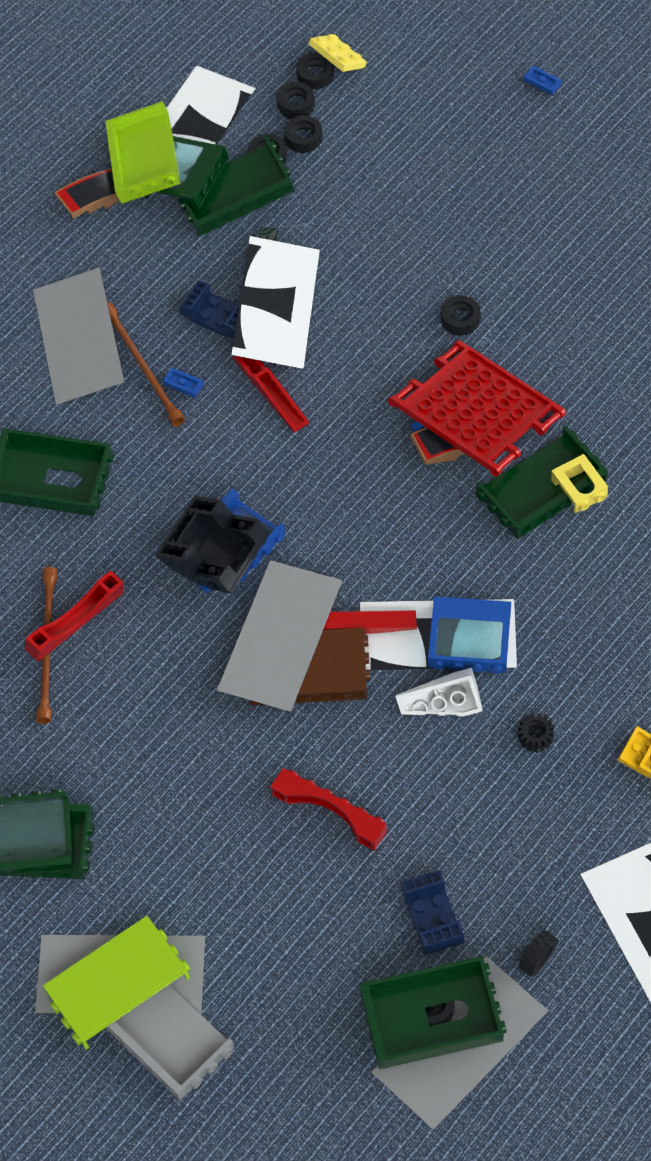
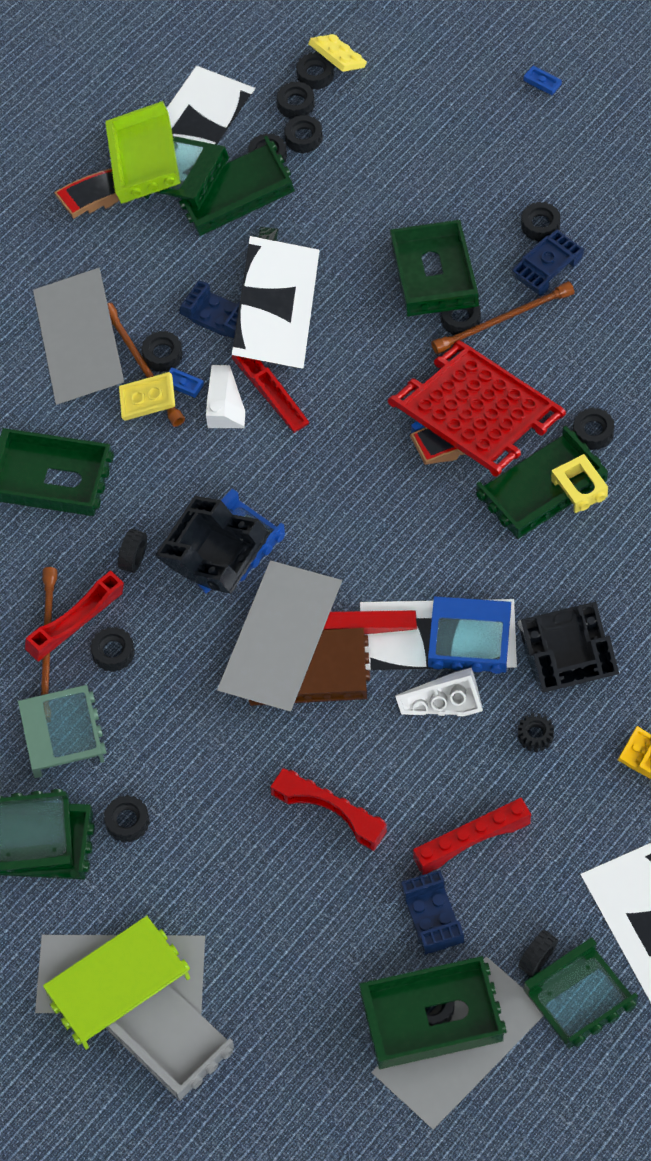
(61, 728): none -> panel
(112, 663): none -> black tyre
(119, 805): none -> black tyre
(132, 550): none -> black tyre
(147, 396): none -> light yellow plate
(165, 363): none -> black tyre
(223, 400): none -> white wedge
(434, 293): none -> dark green panel
(500, 821): none -> red arch
(540, 209): none -> black tyre
(547, 261): none -> dark blue plate
(562, 291): none -> dark orange hose
(567, 647): none -> black slope
(579, 994): none -> clear light blue panel
(594, 415): none -> black tyre

